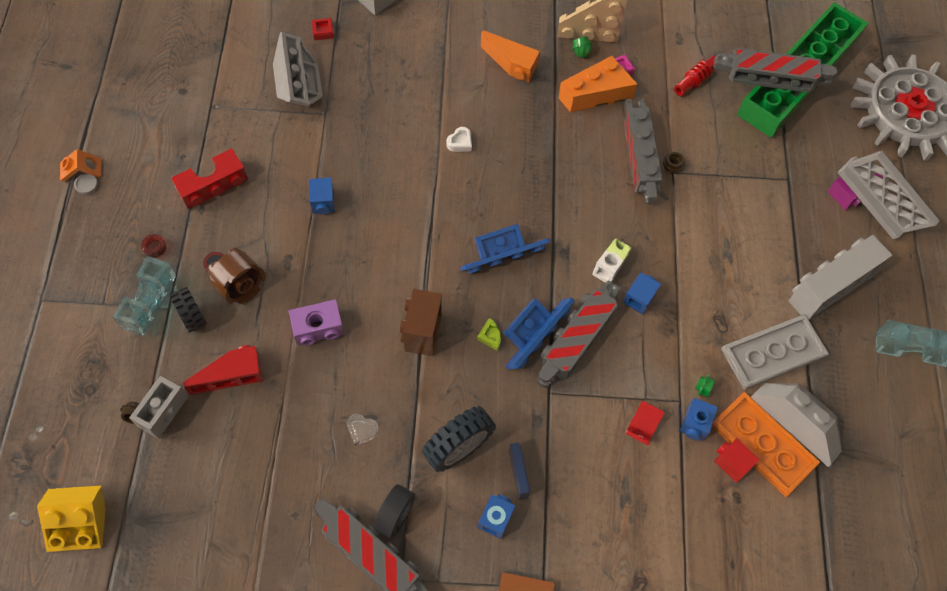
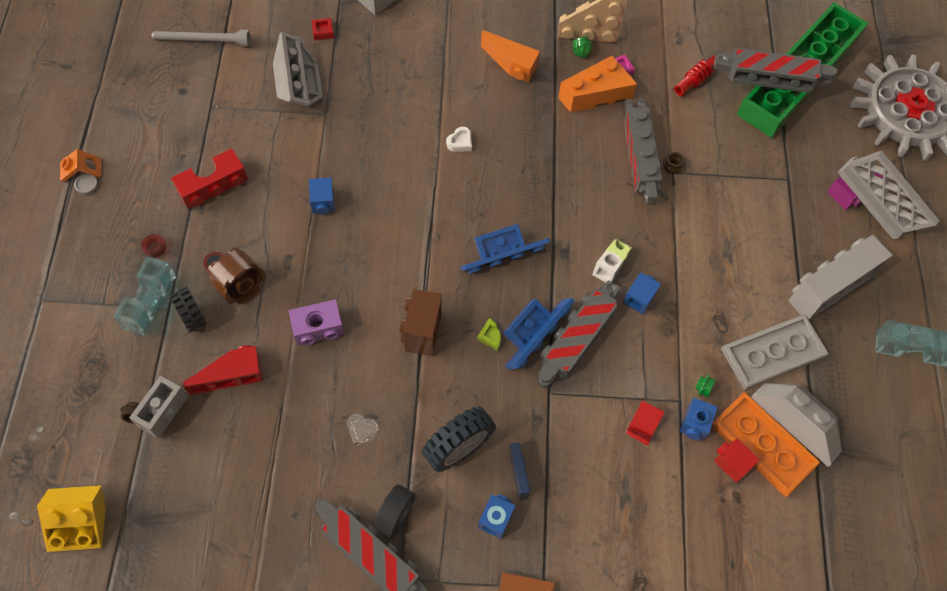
(242, 37): none -> light grey piece

